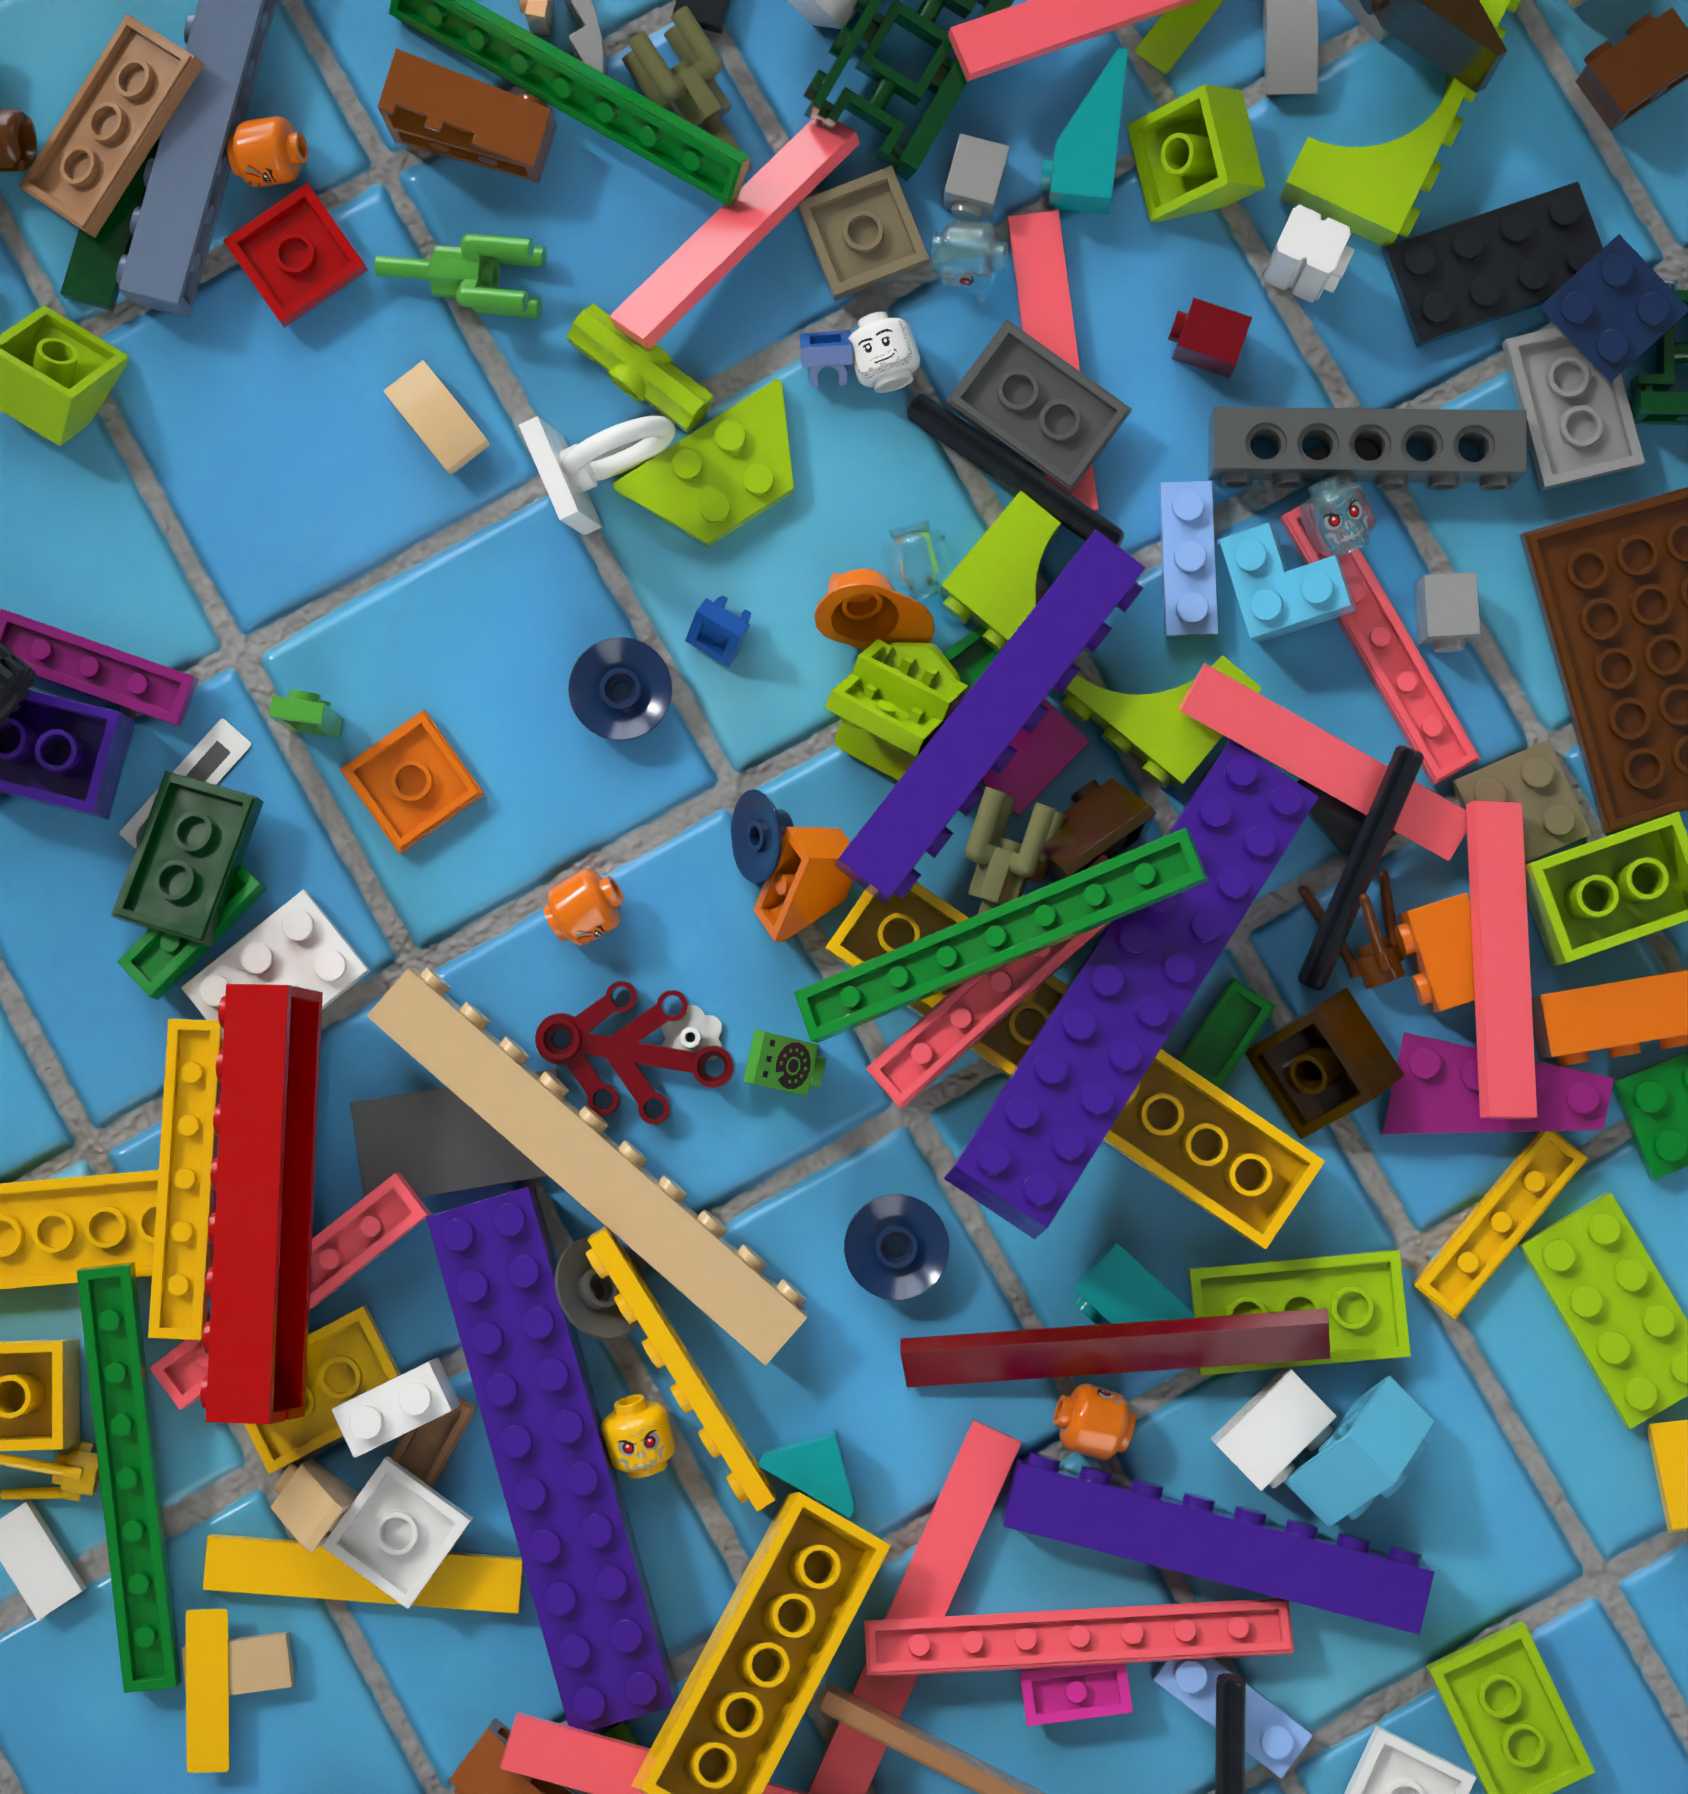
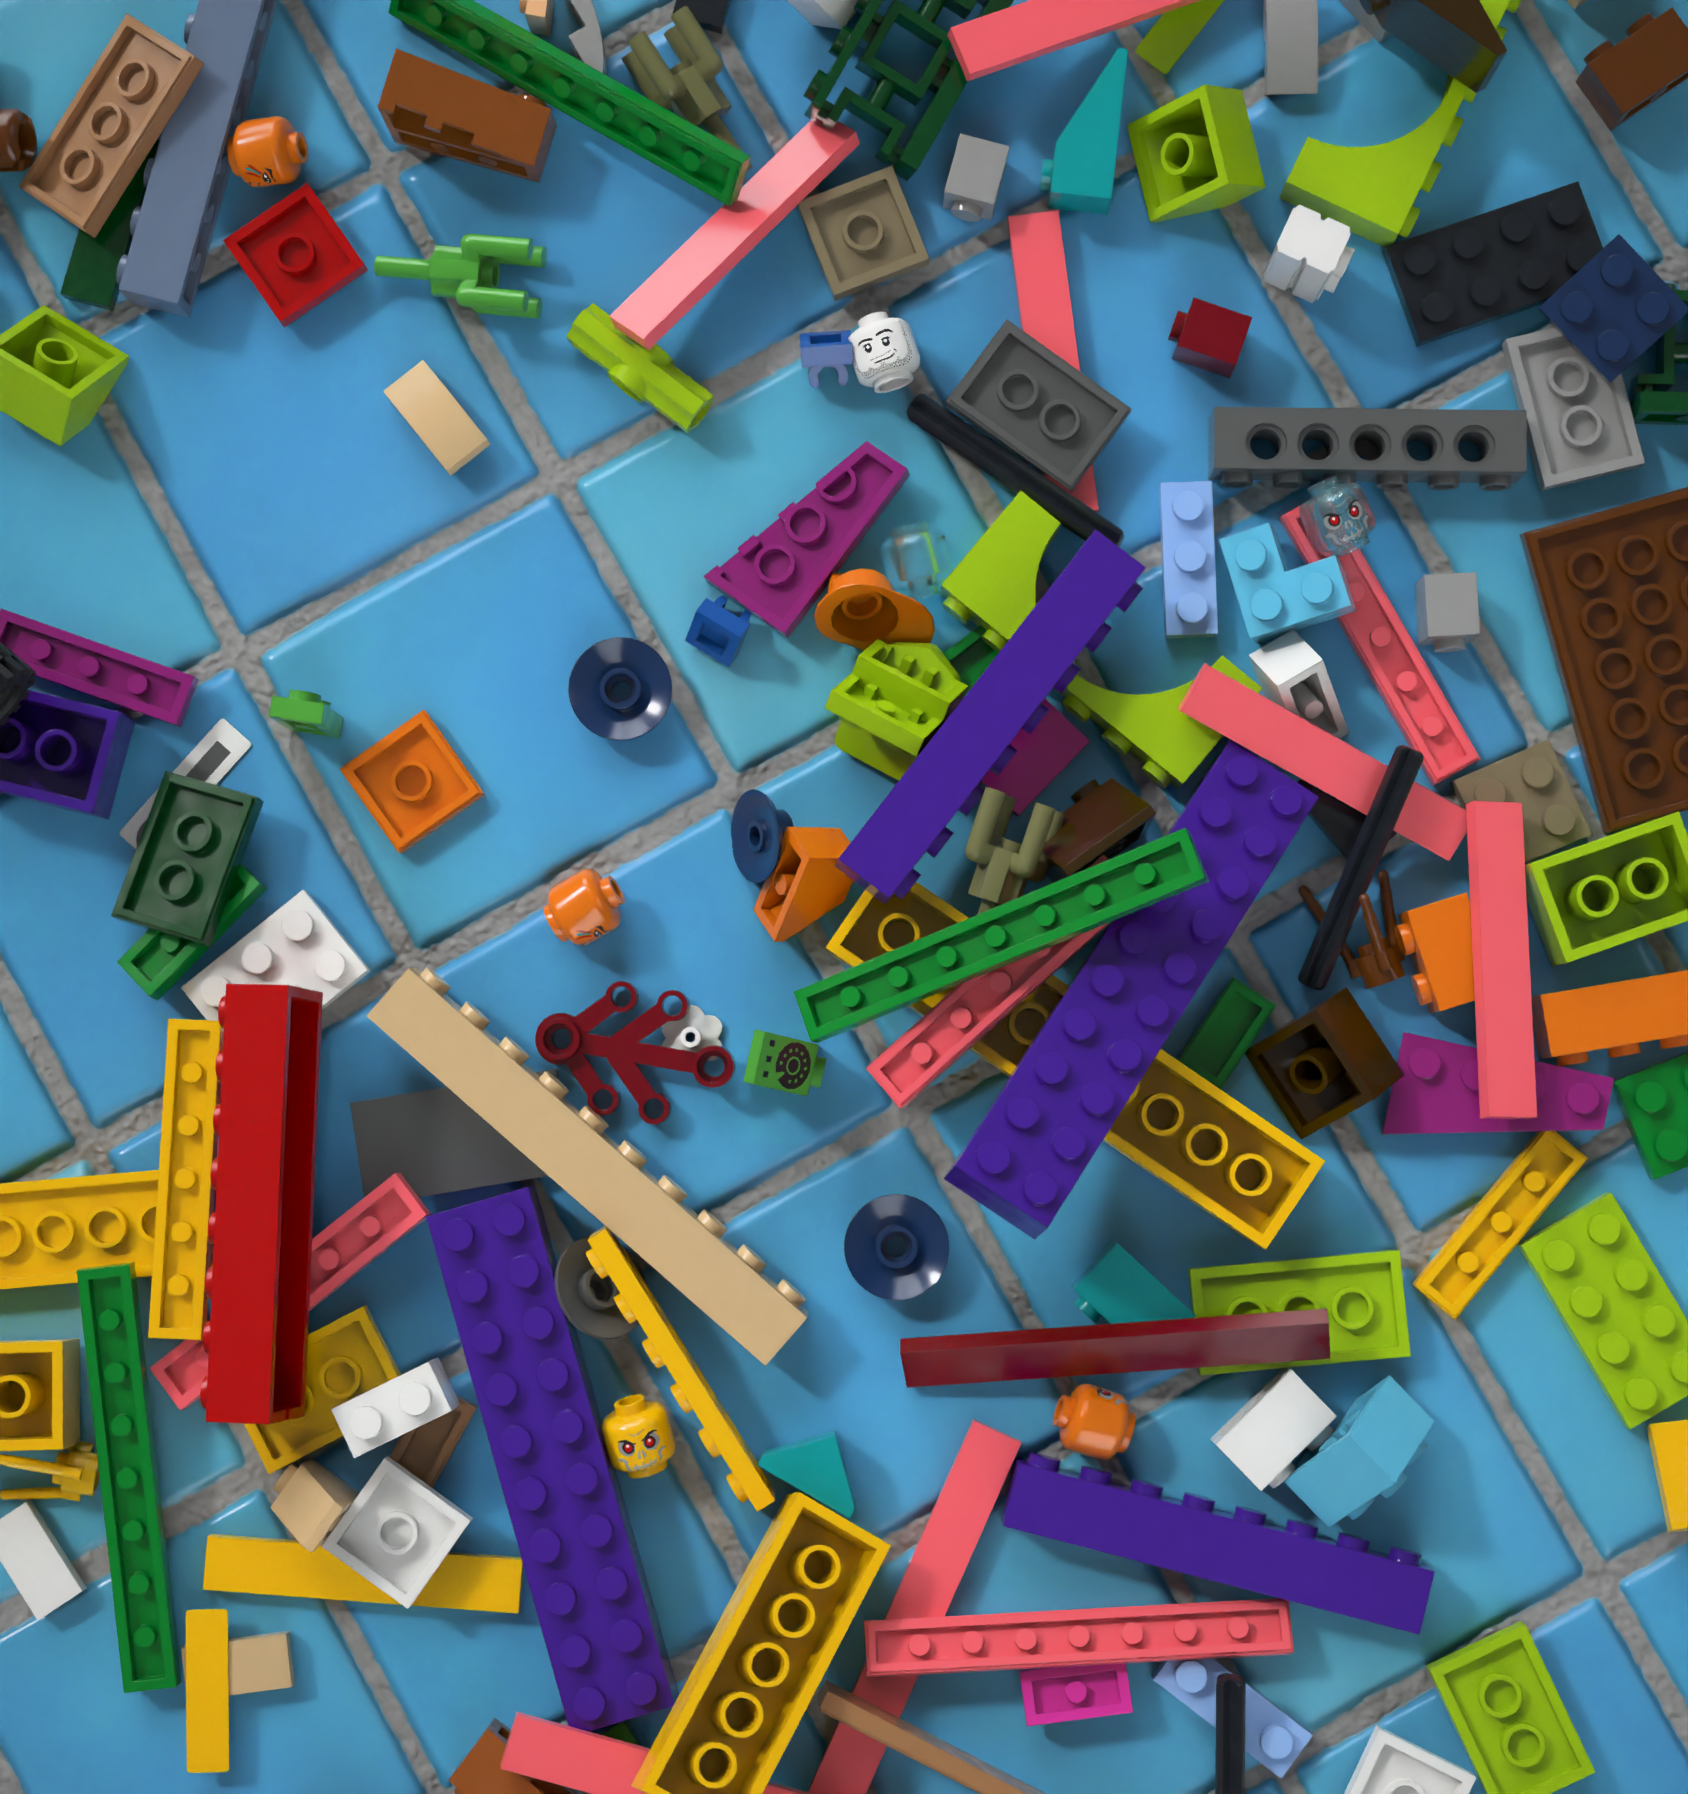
(569, 470): white tile -> none
(720, 470): lime wing -> none
(793, 558): none -> magenta wing
(968, 254): clear light blue head -> none
(1299, 682): none -> white slope

